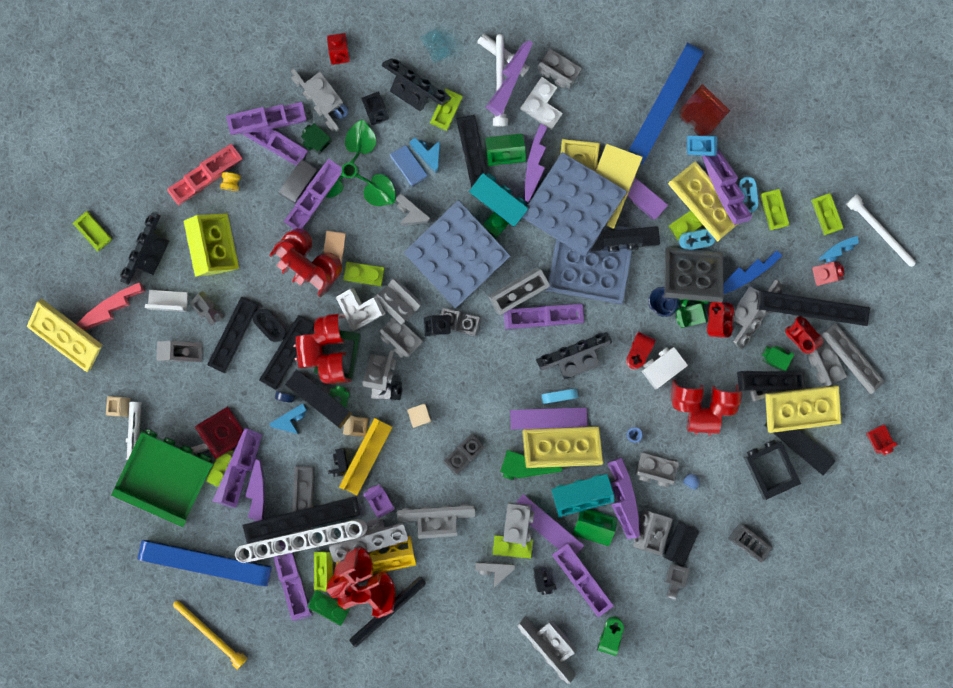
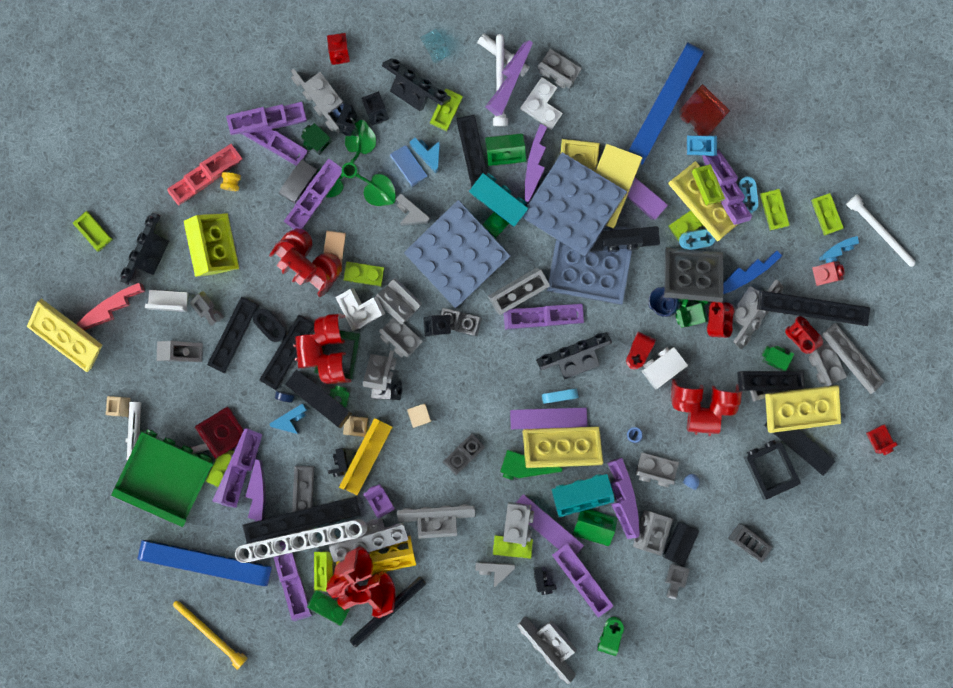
(347, 120): none -> black bracket
(708, 184): none -> lime plate

